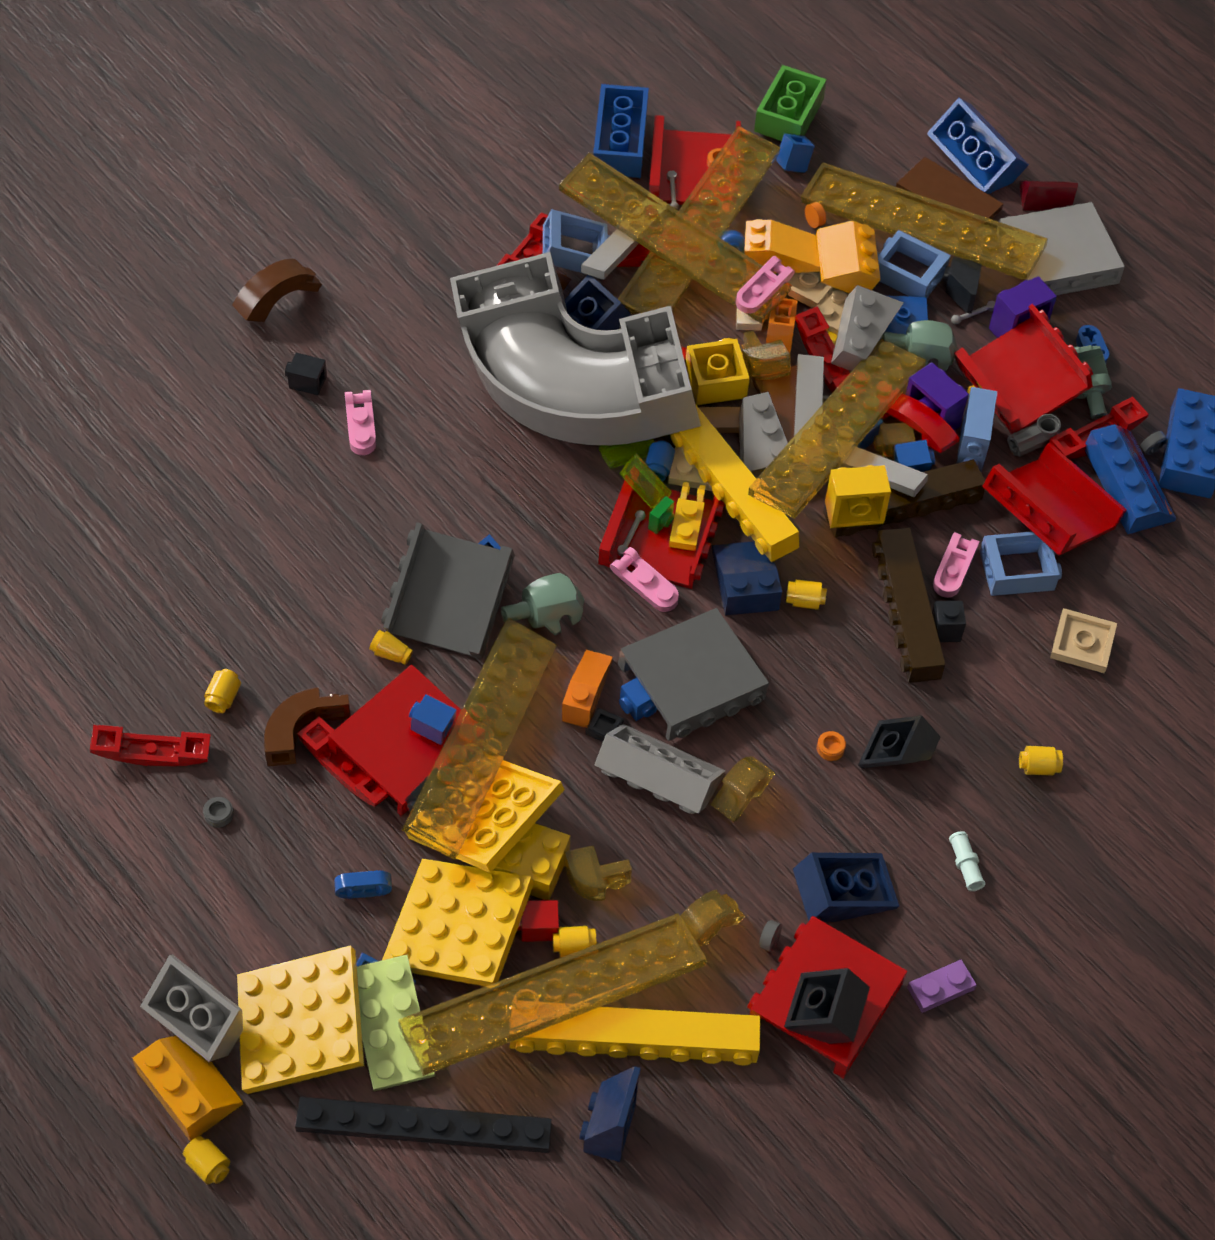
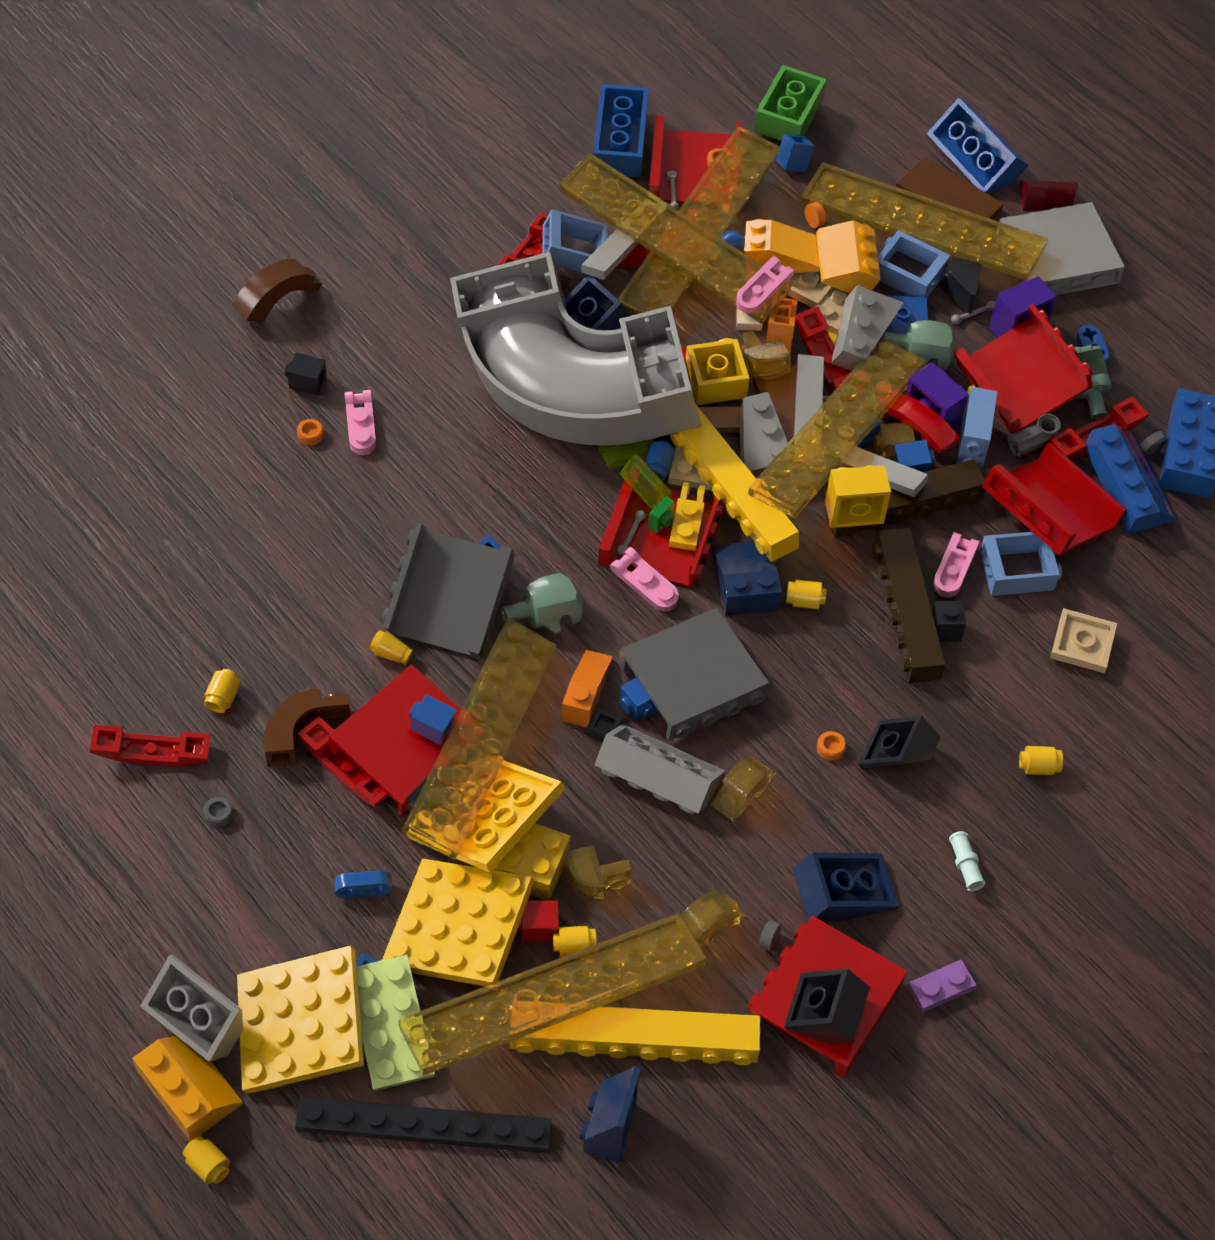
(310, 432): none -> orange tile

